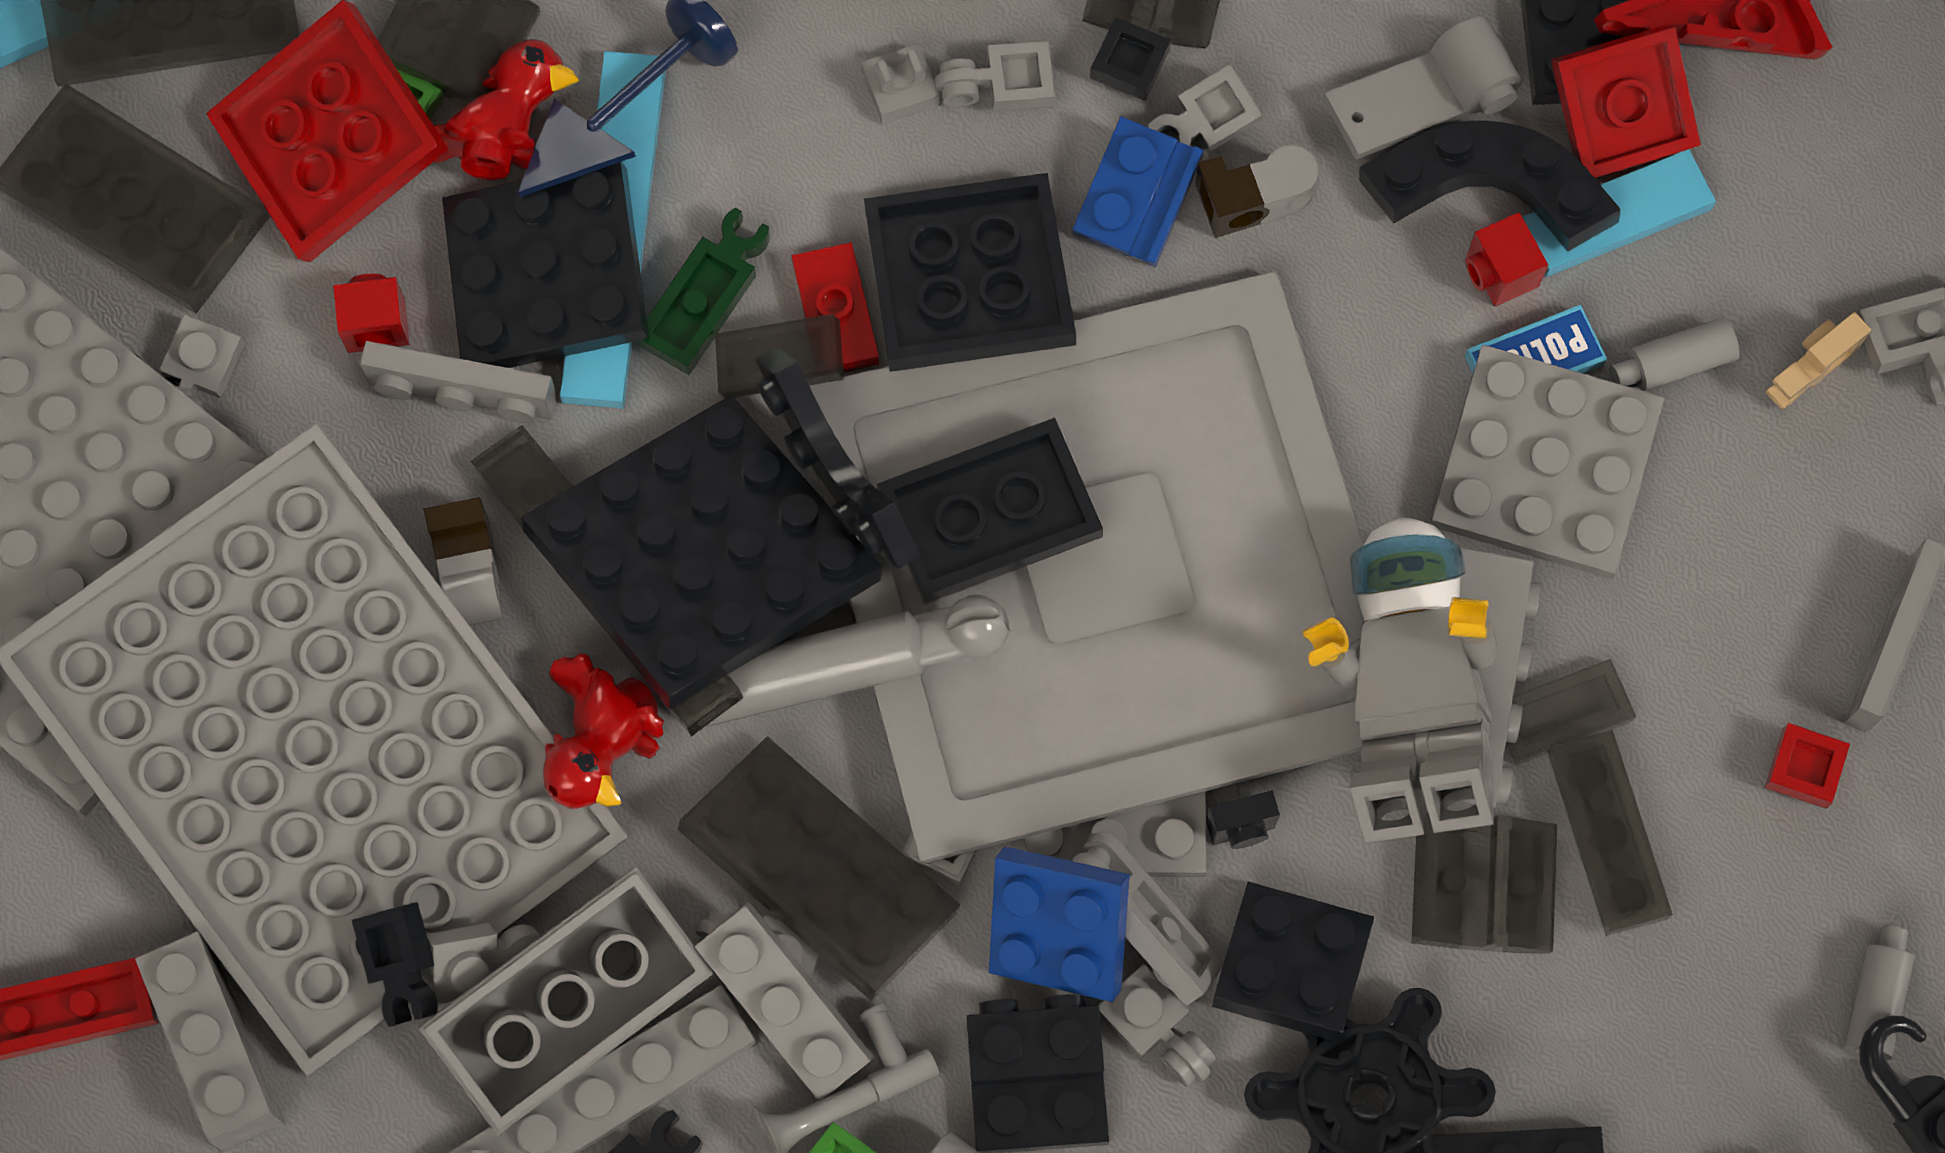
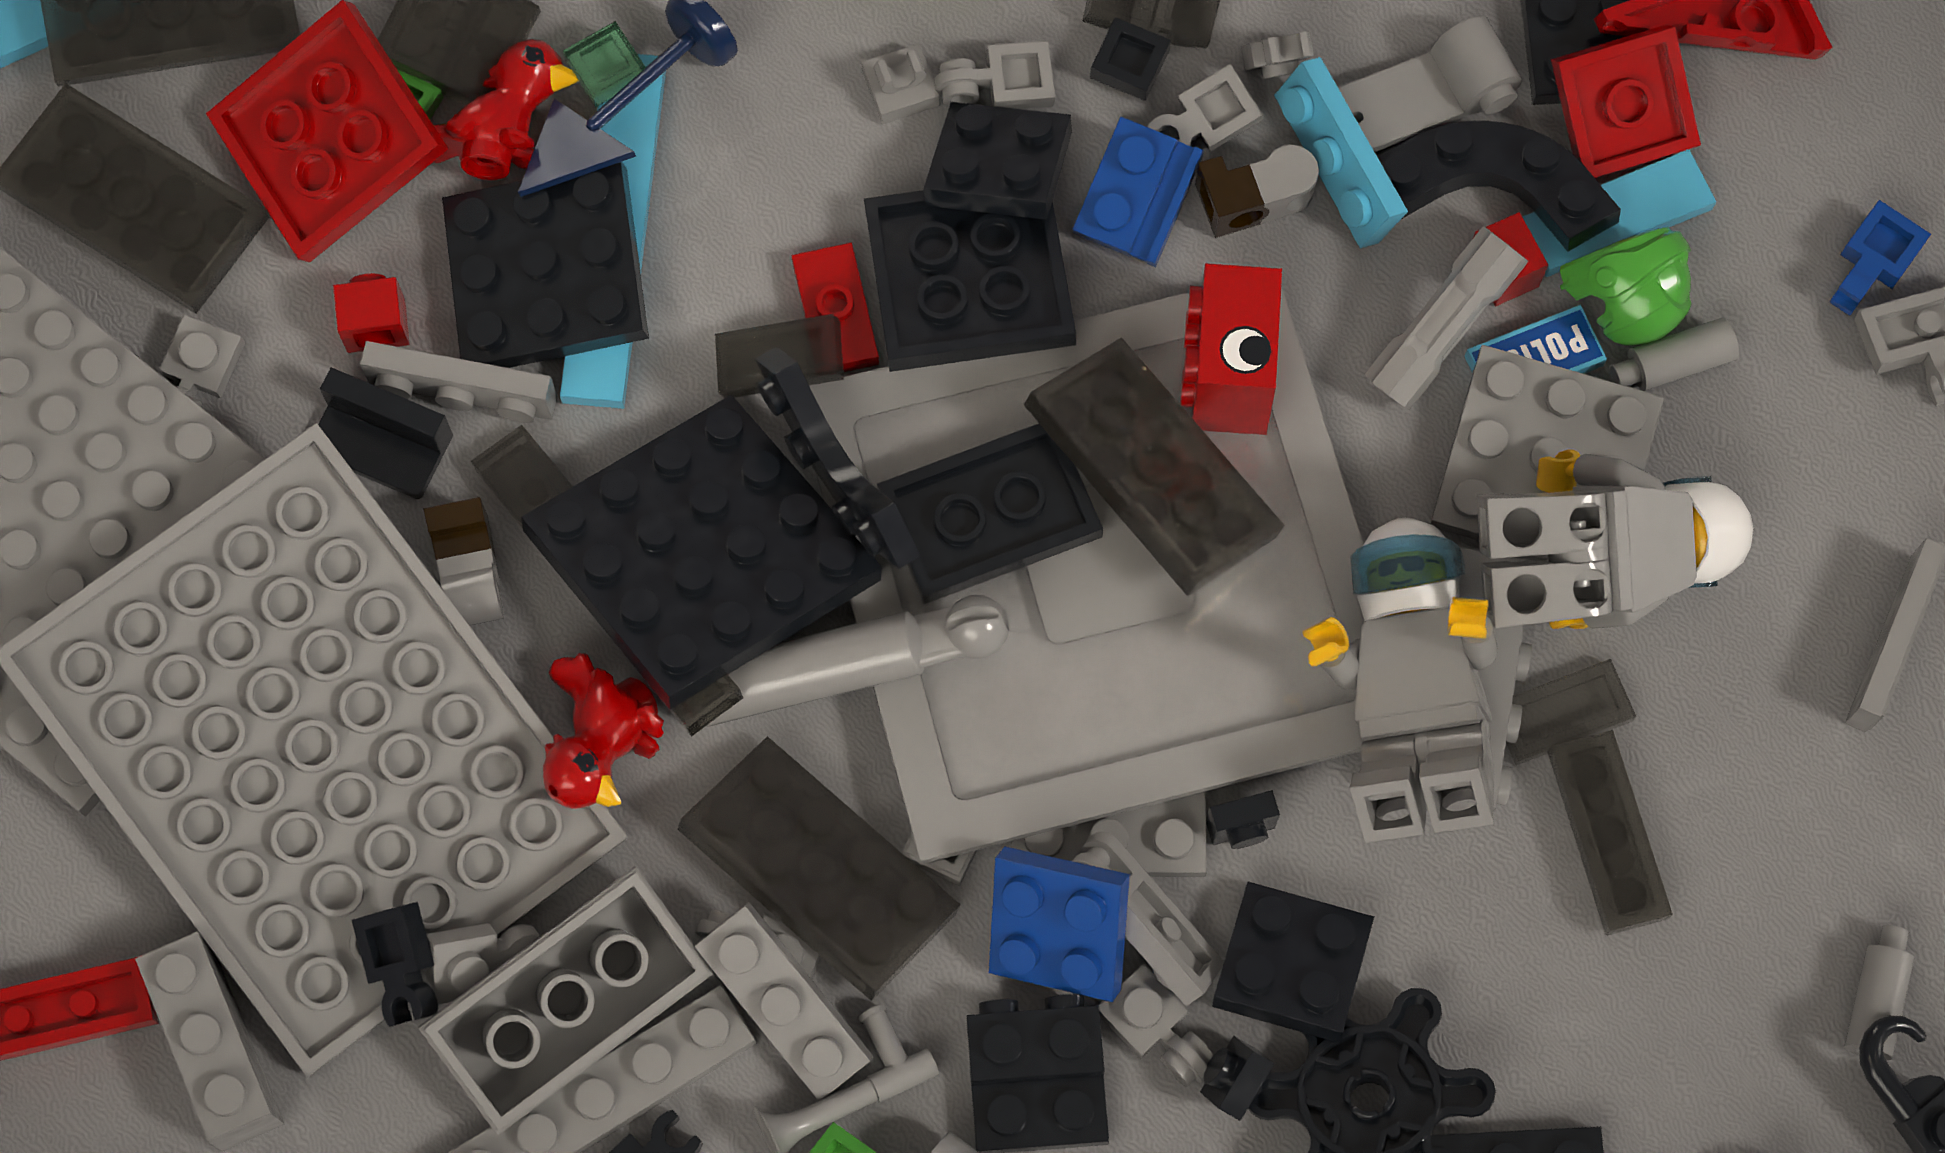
(383, 433): none -> black panel
(603, 63): none -> clear green tile
(703, 295): dark green plate -> none
(998, 160): none -> black plate
(1154, 466): none -> clear smoke plate
(1232, 348): none -> red brick
(1235, 1077): none -> black plate
(1278, 54): none -> light grey plate
(1343, 153): none -> medium azure plate
(1475, 281): none -> light grey axle
(1486, 887): clear smoke slope -> none
(1610, 544): none -> light grey piece
(1639, 280): none -> bright green helmet
(1807, 765): red plate -> none
(1826, 350): tan plate -> none
(1880, 251): none -> blue plate

